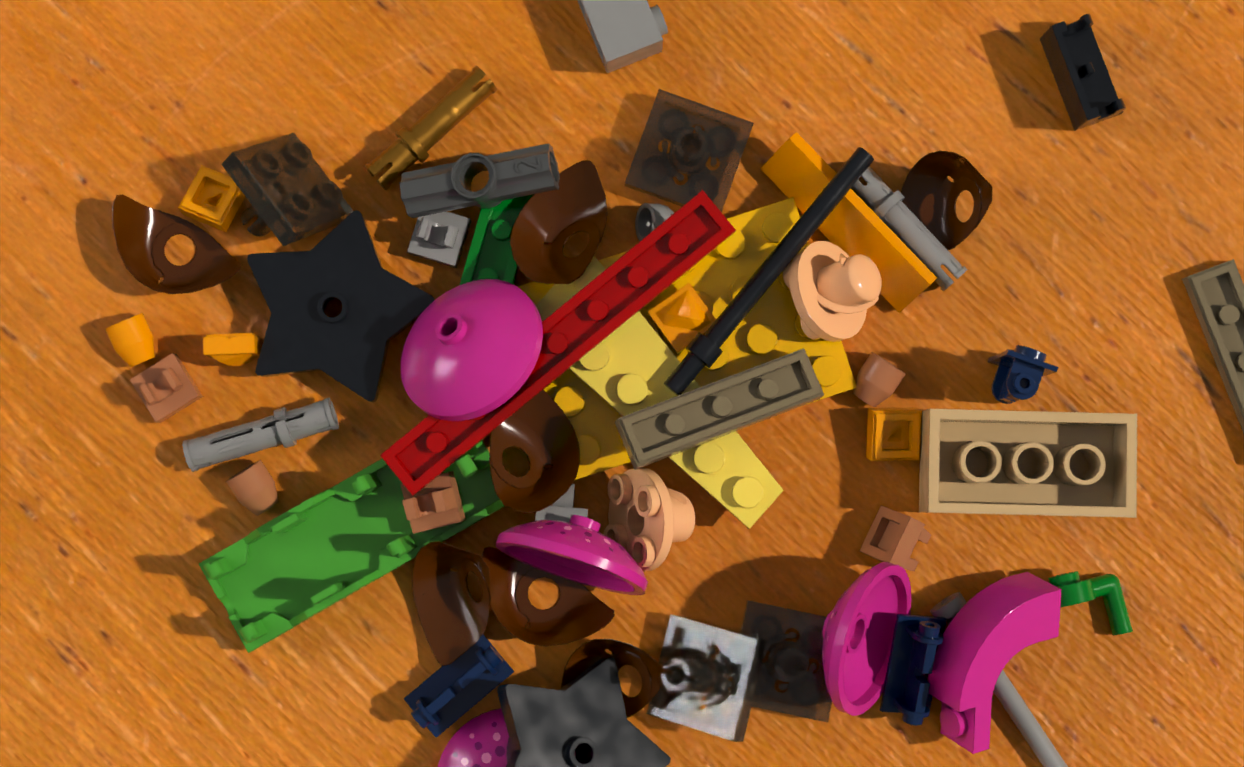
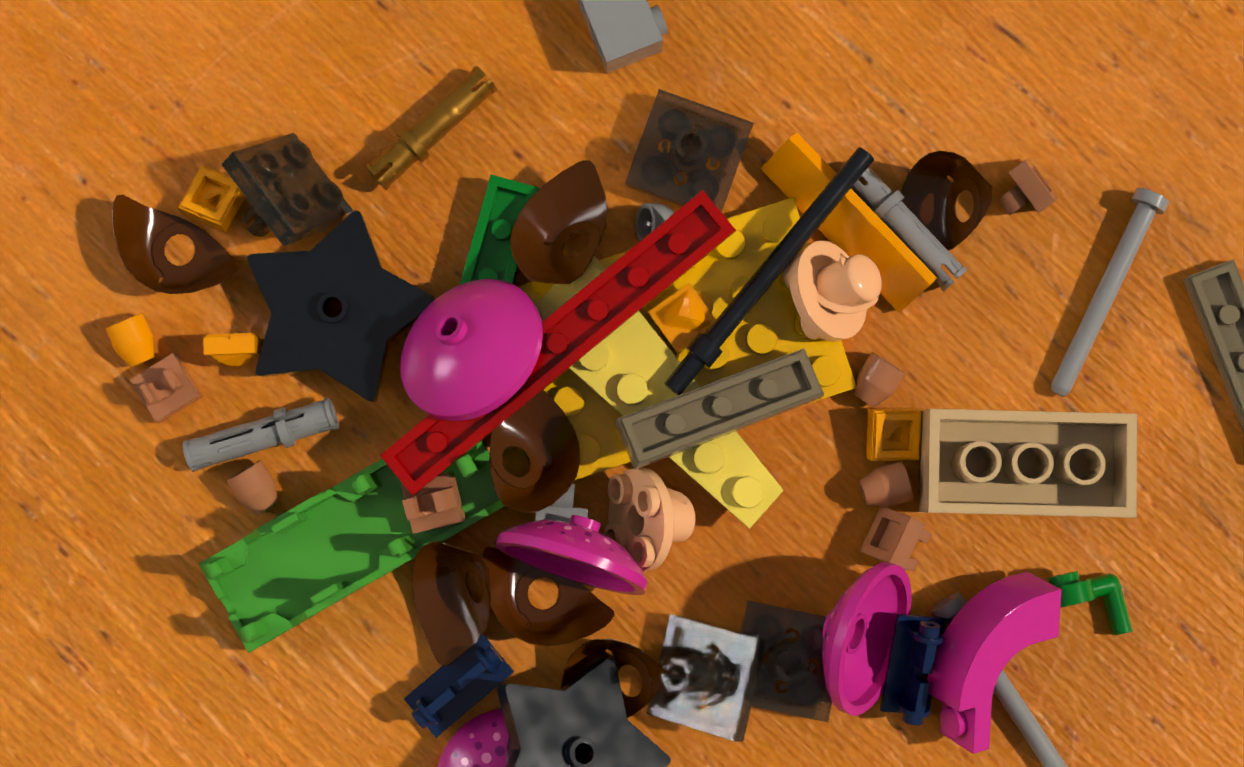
(440, 238): light grey tile -> none
(510, 177): dark grey piece -> none
(886, 486): none -> nougat hose
(1018, 373): dark blue hinge -> none
(1030, 187): none -> nougat tile
(1081, 73): black hinge -> none
(1147, 206): none -> light grey bar

